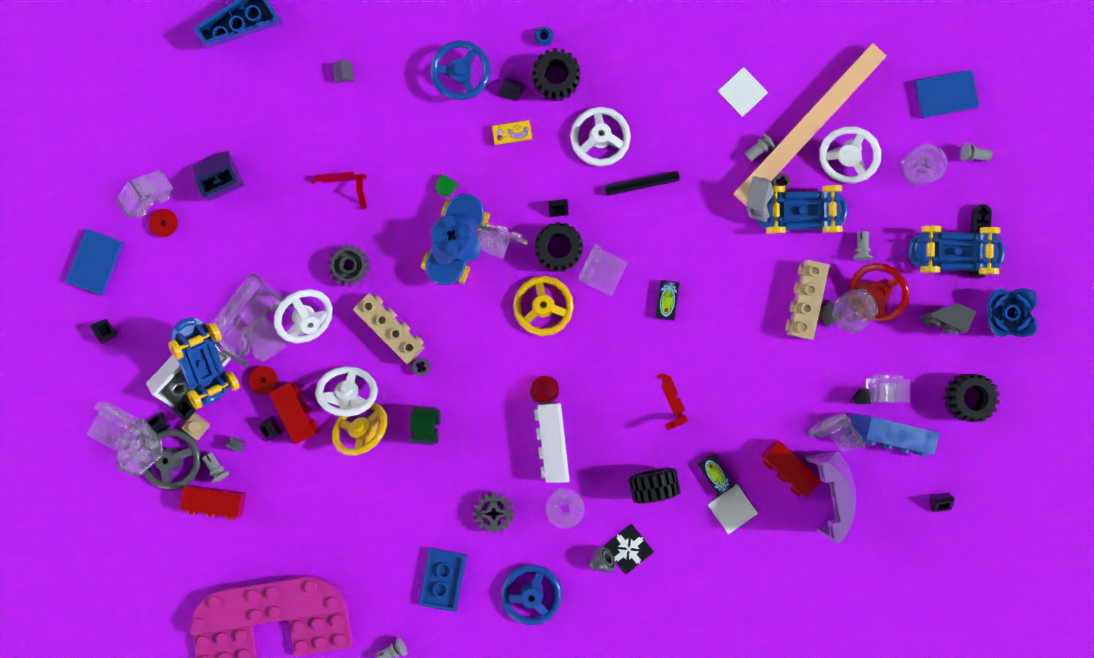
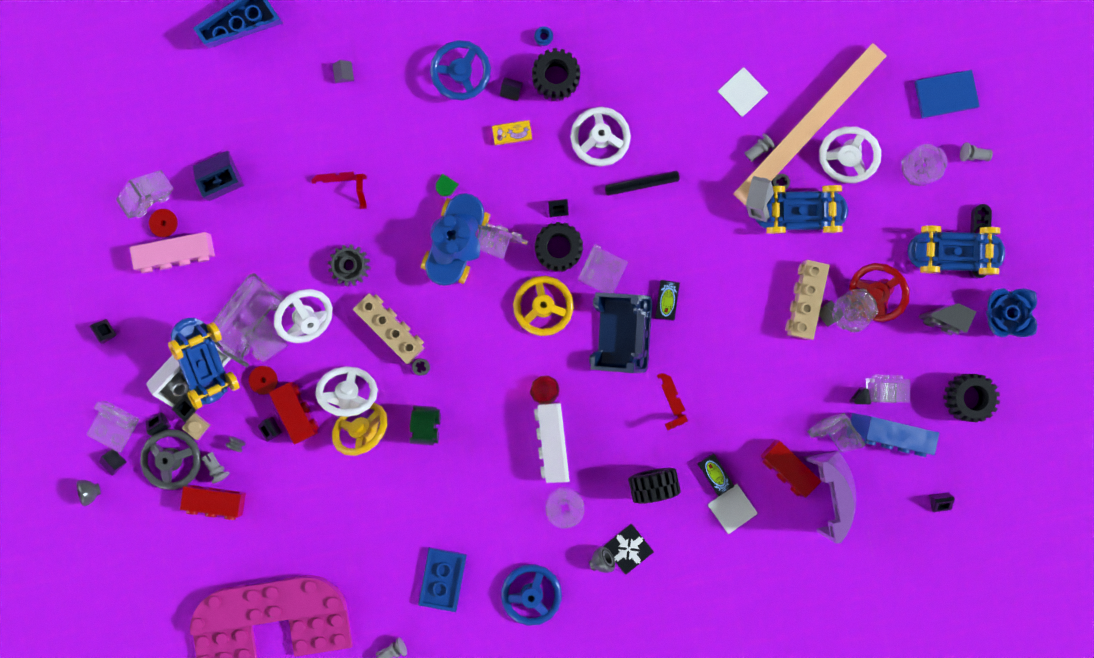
(87, 491): none -> dark grey brick
(94, 262): blue tile -> none
(112, 461): none -> black slope
(138, 448): clear slope -> none
(172, 252): none -> bright pink brick
(494, 520): dark grey gear -> none
(622, 332): none -> dark blue windscreen
(863, 247): light grey pin -> none

